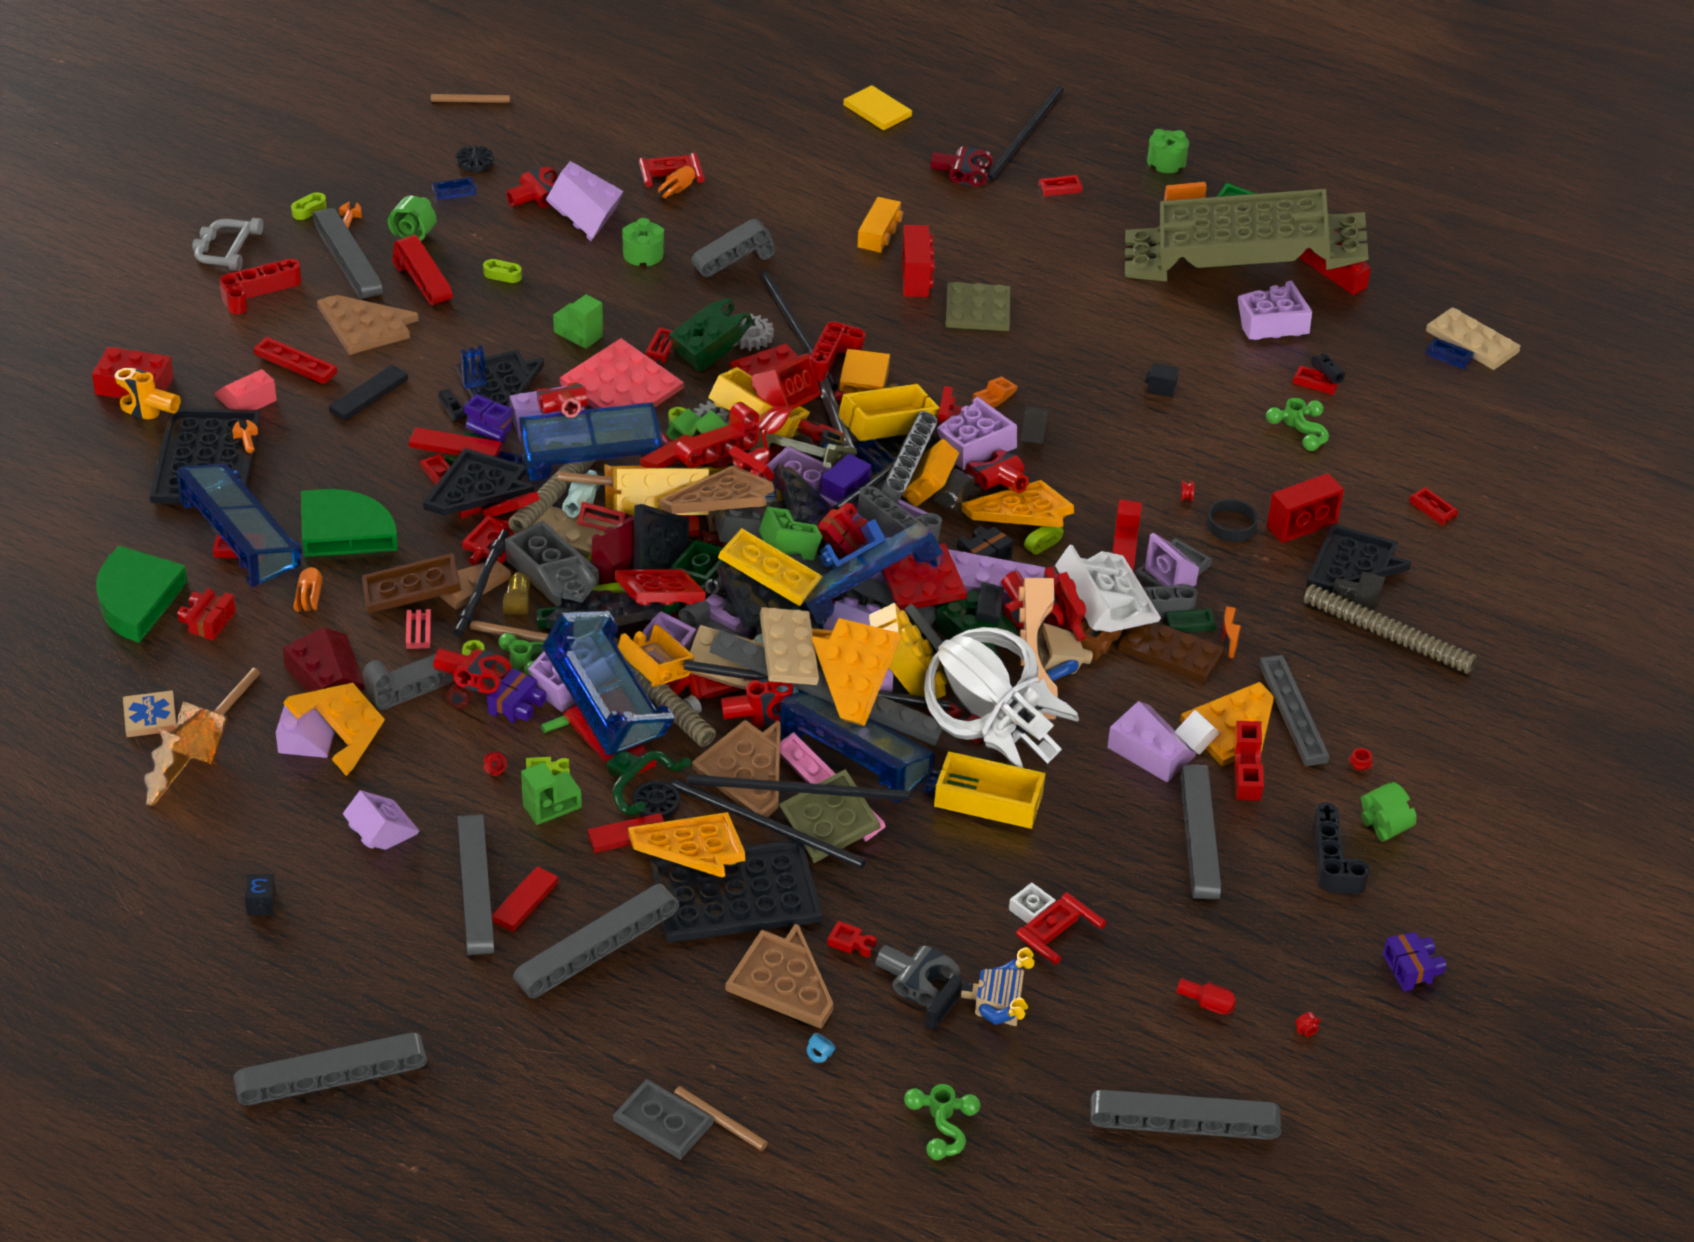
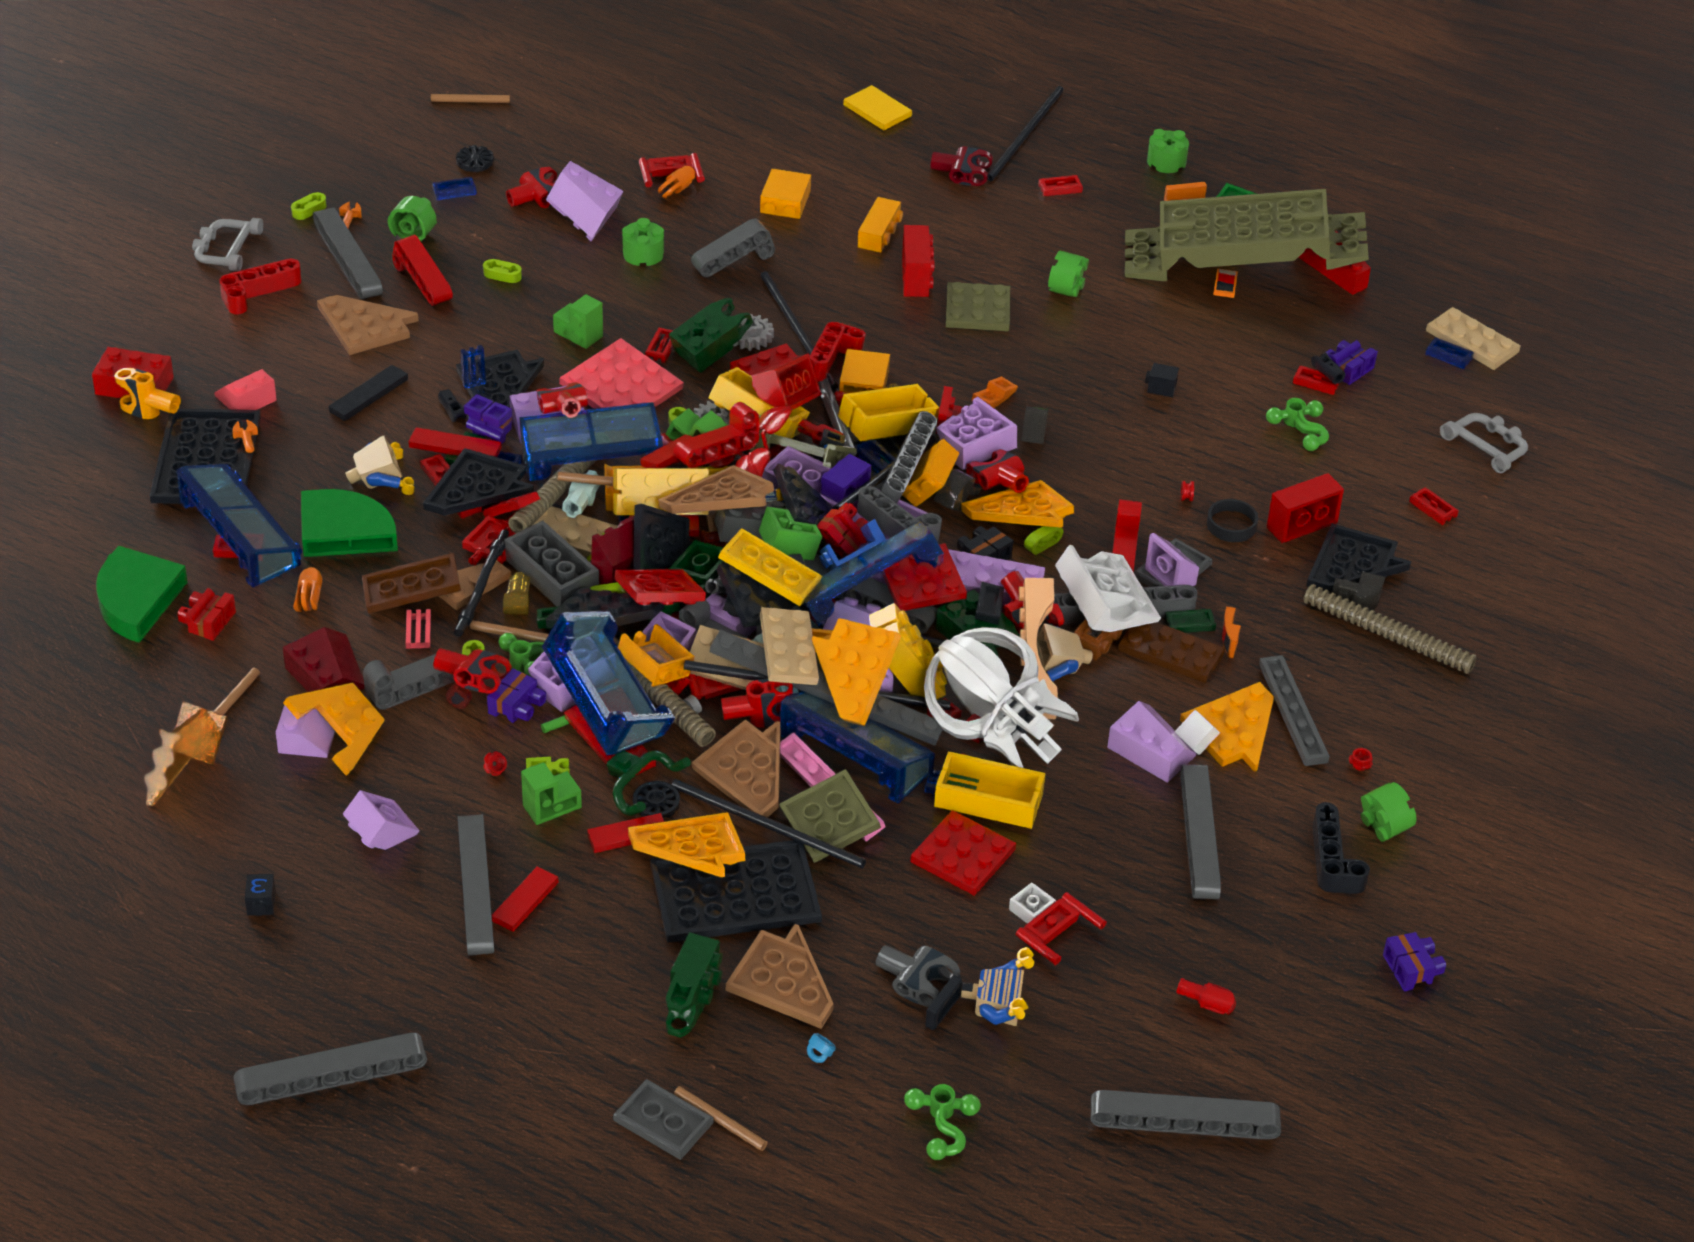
(149, 713): tan tile -> none
(295, 360): red plate -> none
(379, 466): none -> tan torso
(568, 578): dark grey tile -> none
(595, 940): dark grey beam -> none
(622, 516): red tile -> none
(692, 981): none -> dark green brick
(756, 467): red plate -> none
(785, 193): none -> light orange brick
(799, 787): black piece -> none
(847, 938): red plate -> none
(924, 626): dark grey tile -> none
(963, 852): none -> red plate
(1067, 274): none -> bright green brick
(1069, 602): red plate -> none
(1225, 283): none -> slope
(1247, 758): red arch -> none
(1274, 312): lavender wedge -> none
(1307, 1024): red plate -> none
(1353, 360): none -> dark purple hips
(1501, 461): none -> light grey bar

